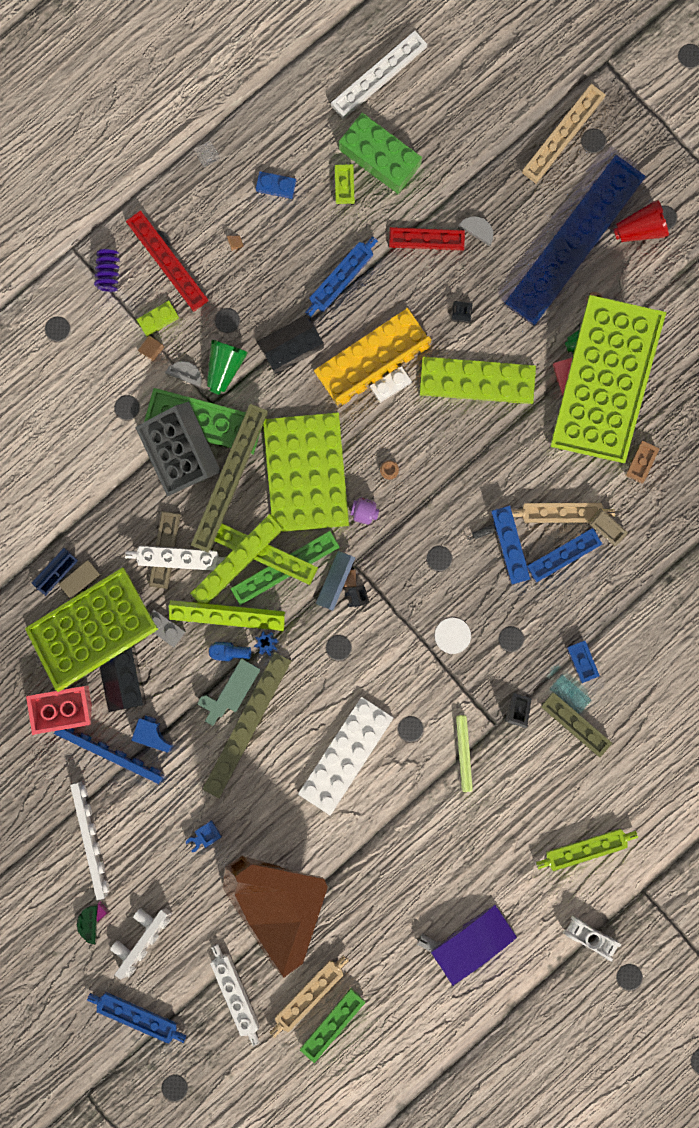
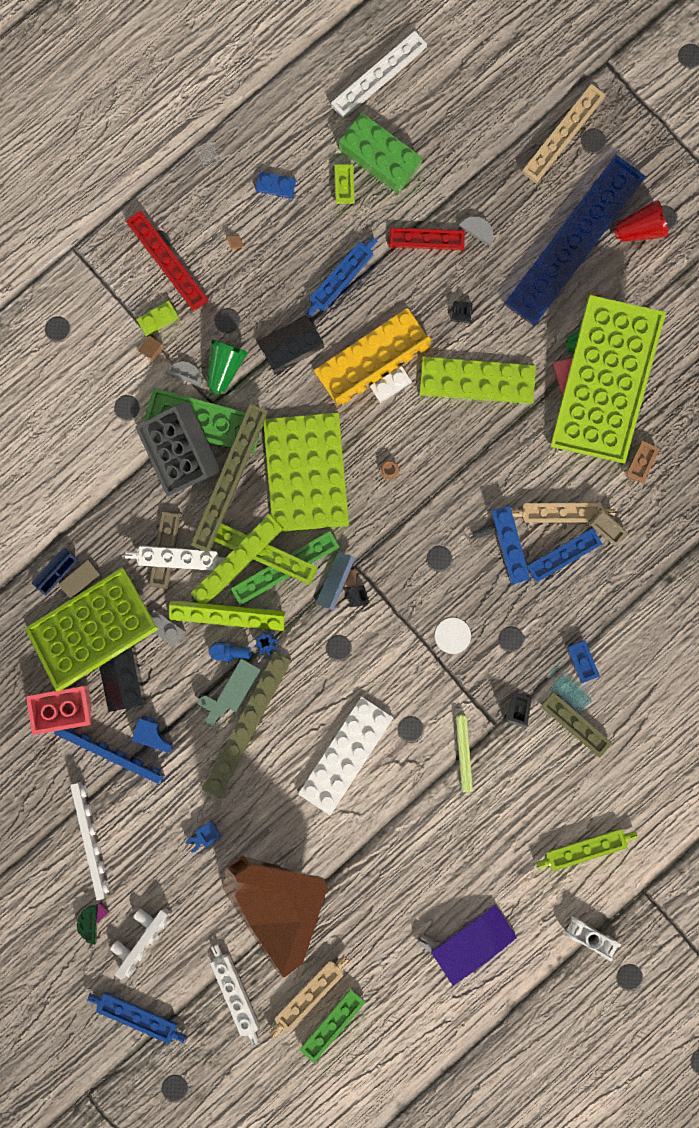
(105, 270): dark purple piece -> none
(364, 511): medium lavender head -> none

